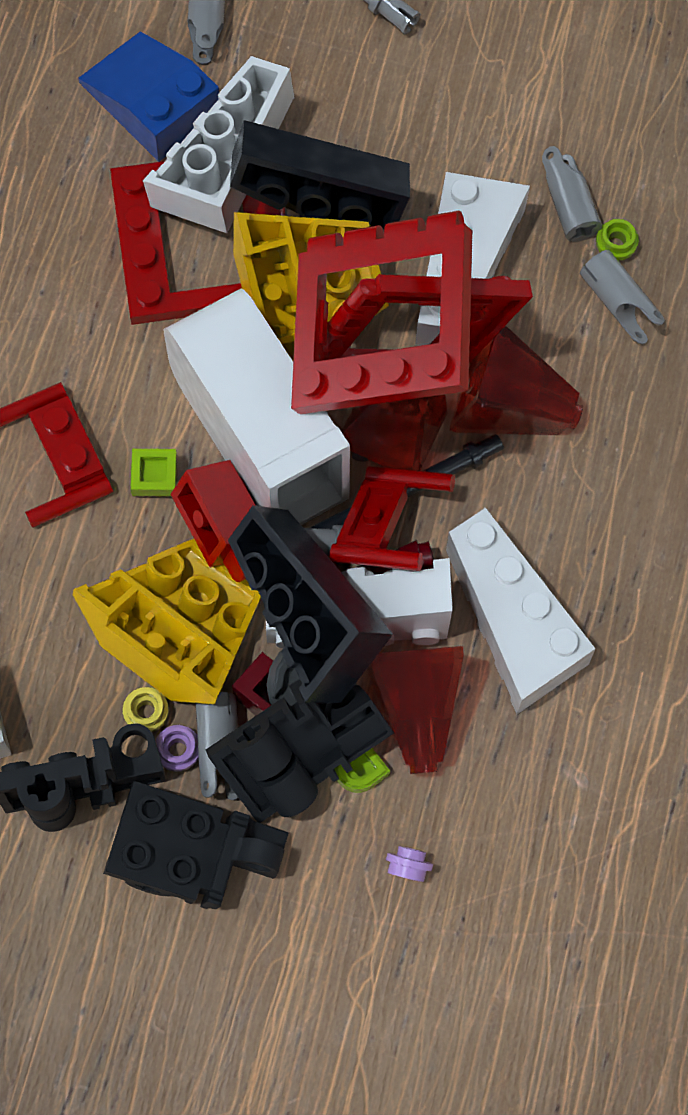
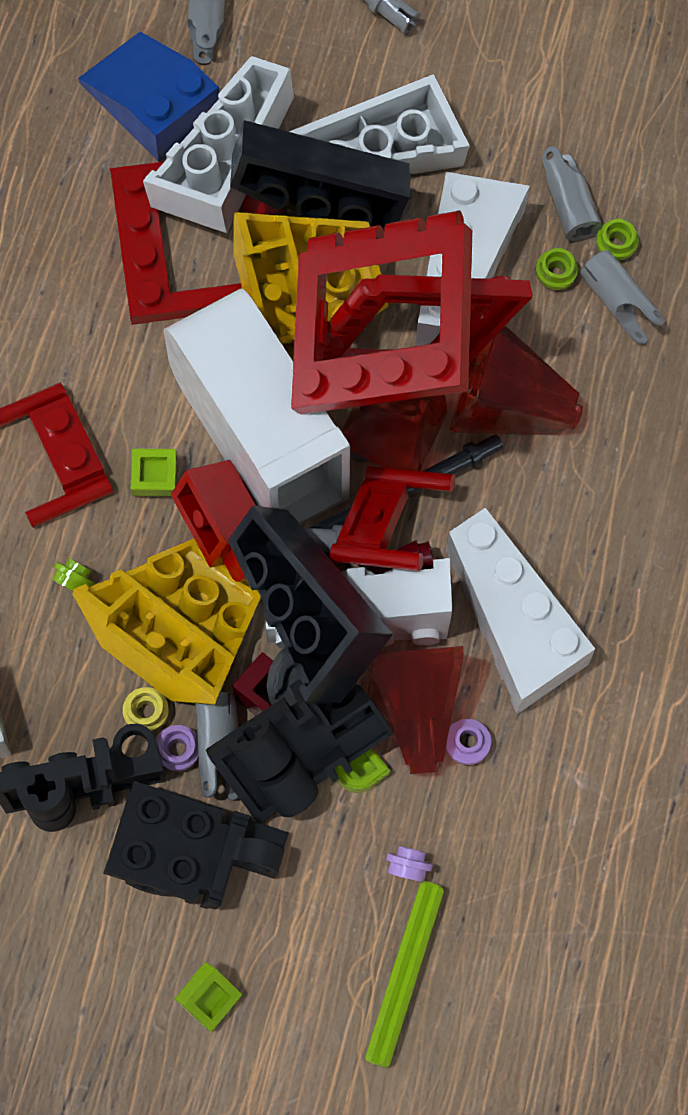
(72, 574): none -> lime plate
(208, 996): none -> lime plate
(403, 125): none -> white wedge
(404, 974): none -> lime axle
(466, 755): none -> lavender plate
(556, 258): none -> lime plate

